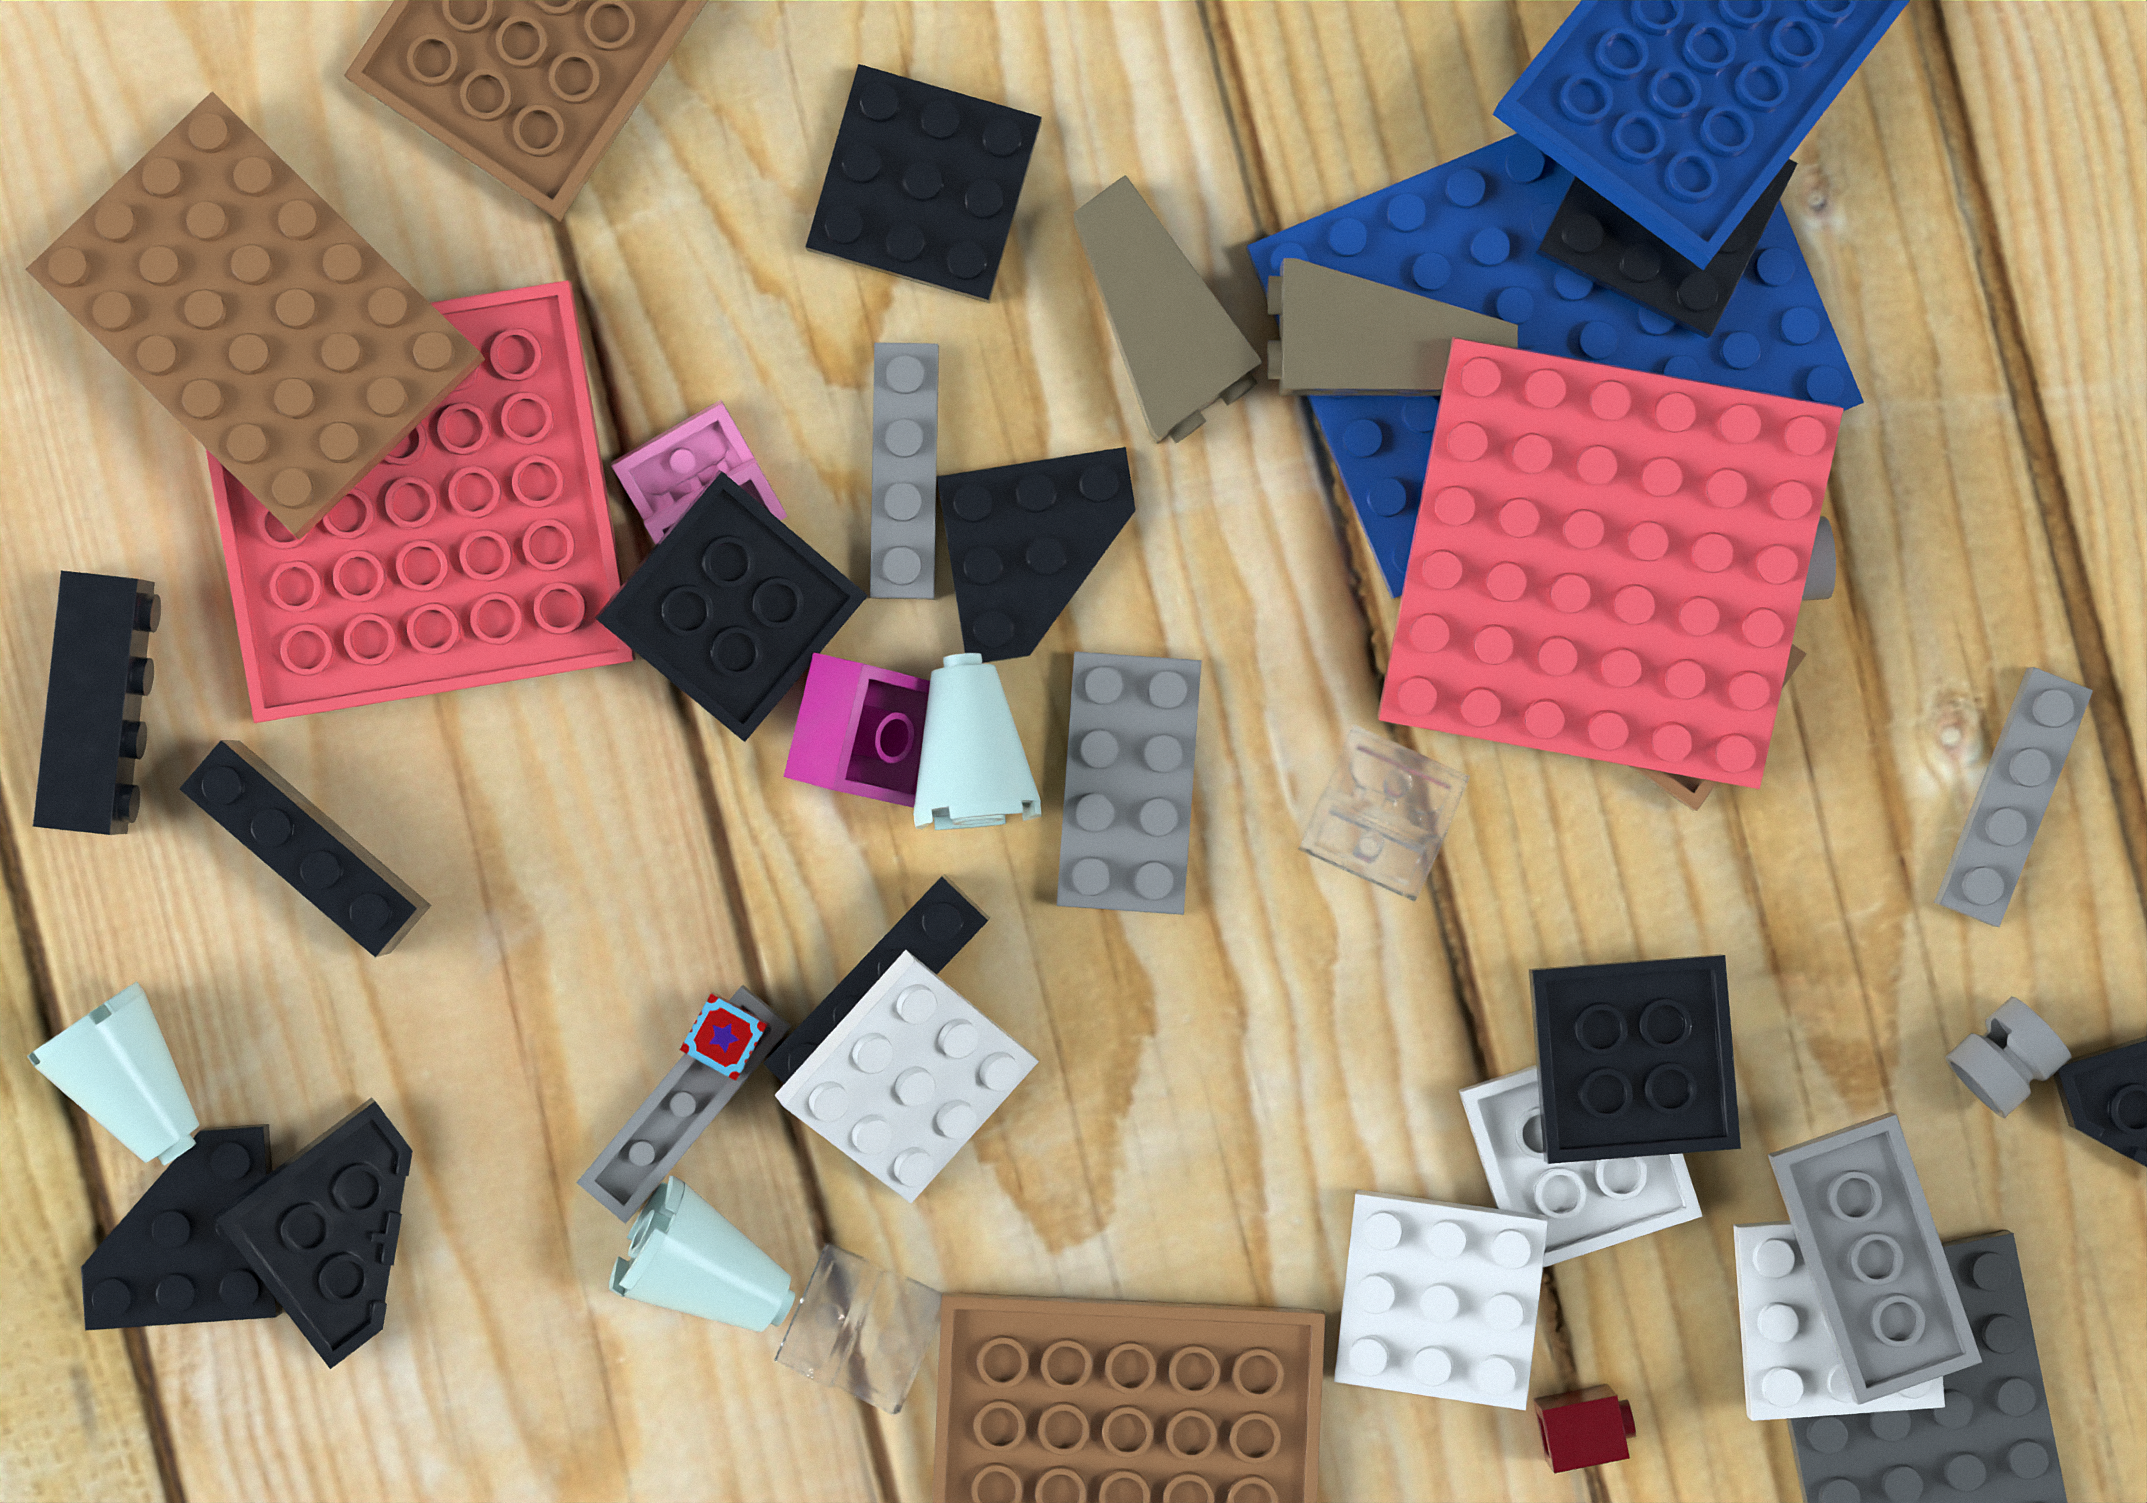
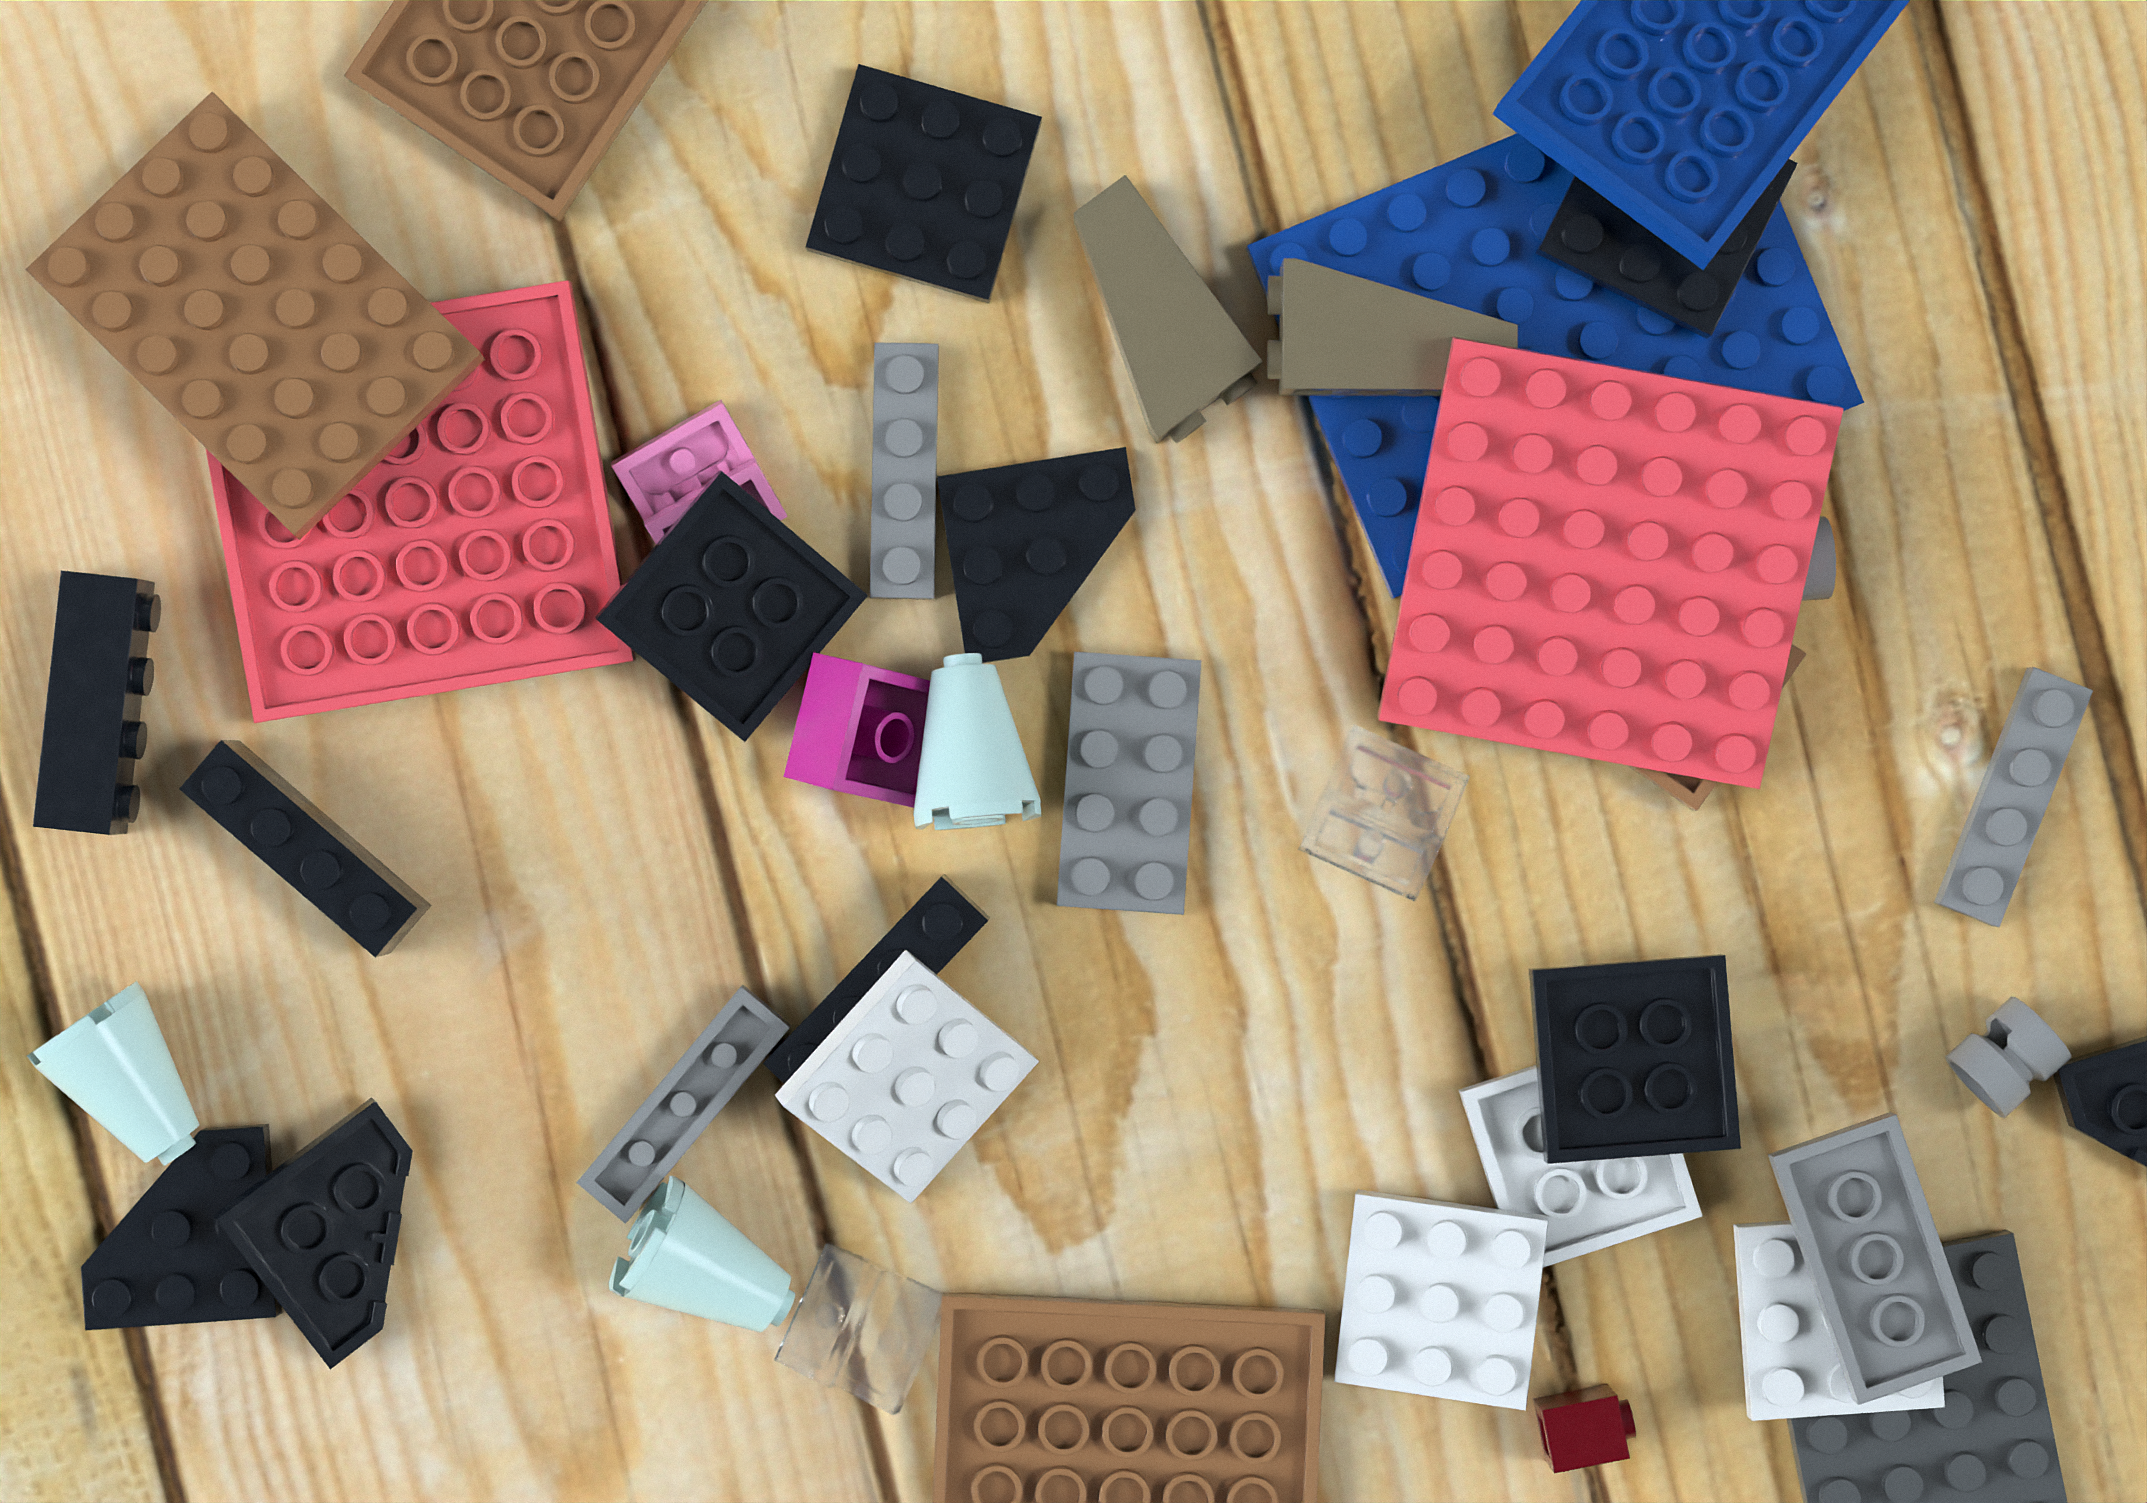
(724, 1036): tile -> none

